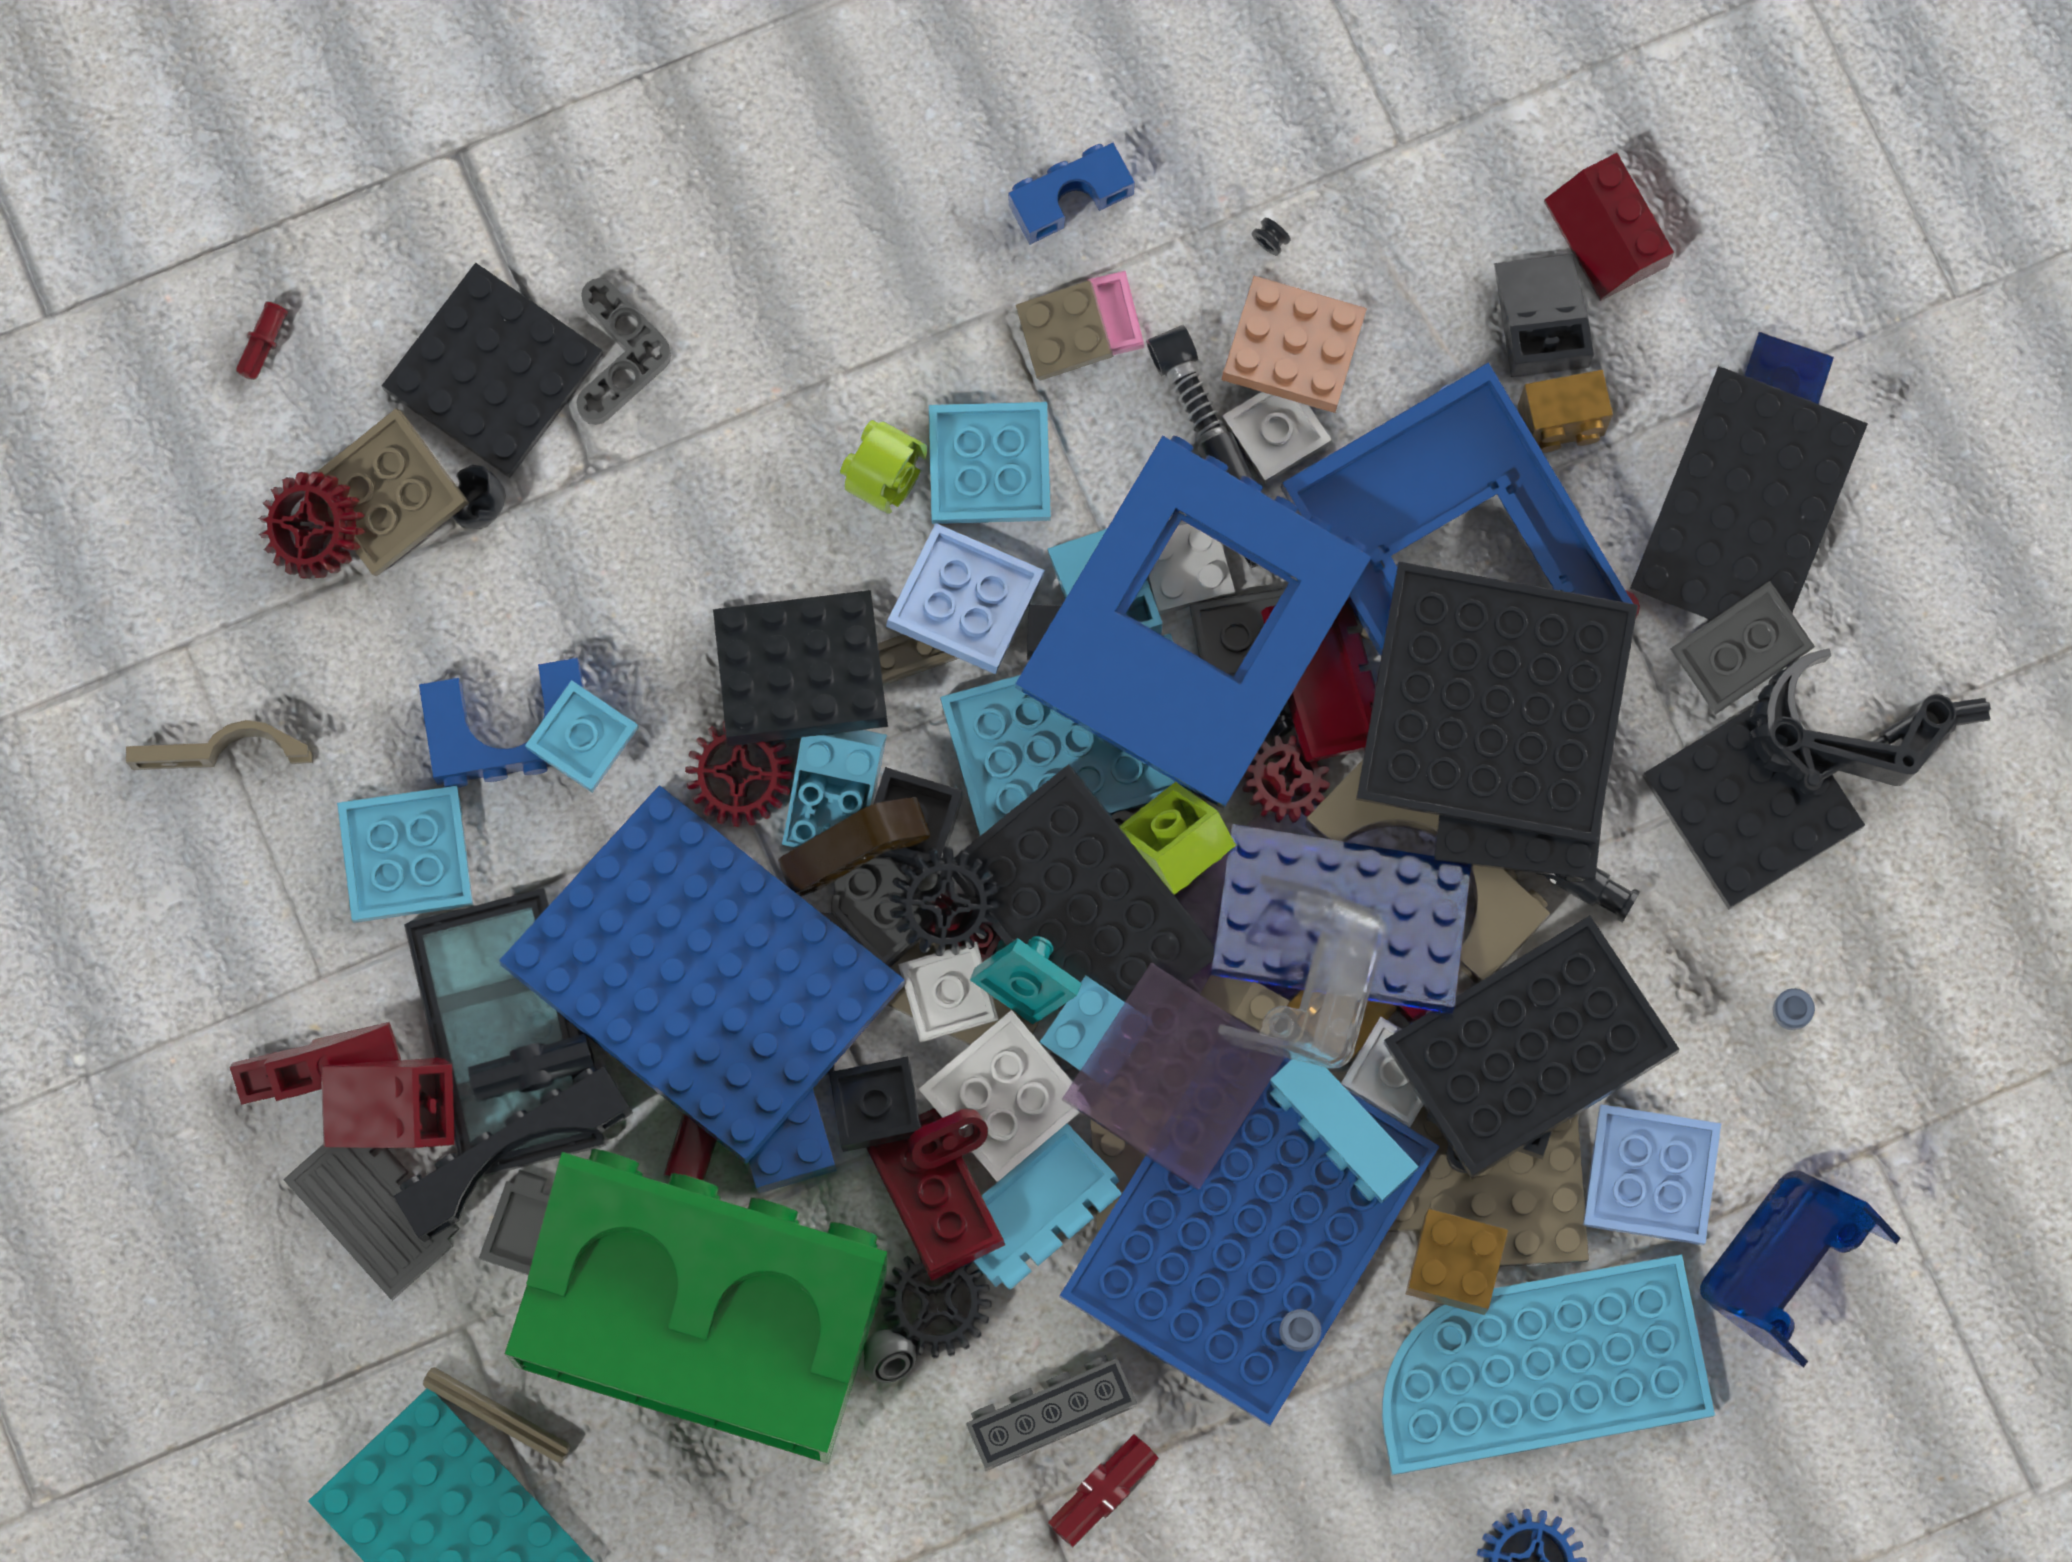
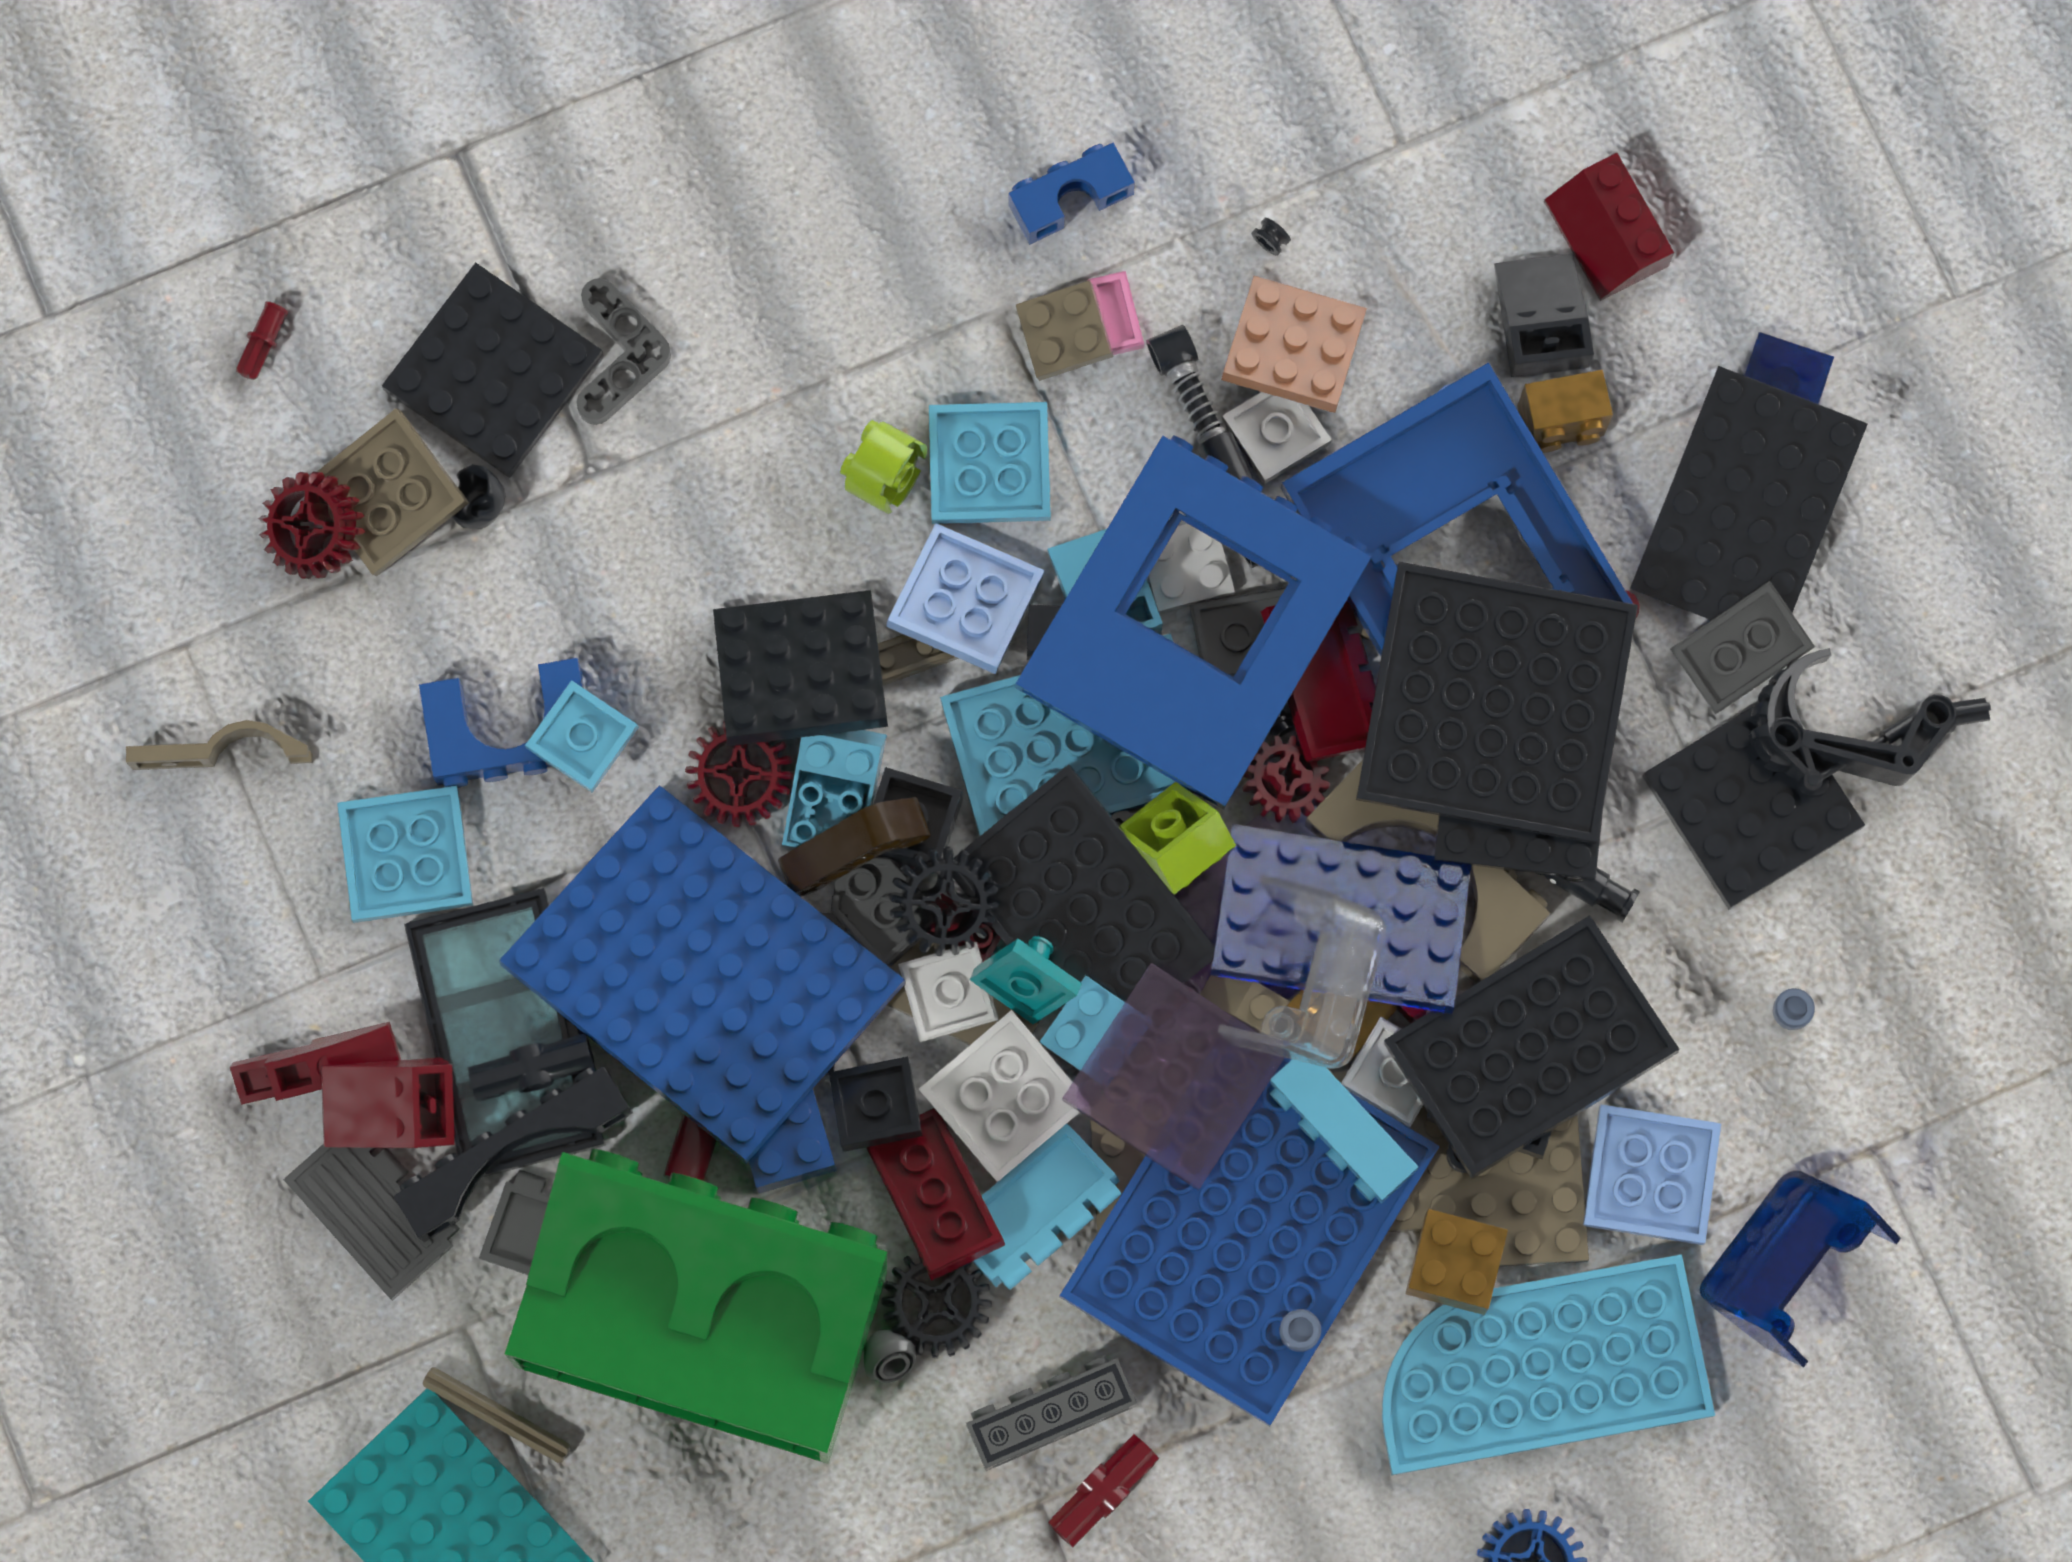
(947, 1139): dark red plate -> none

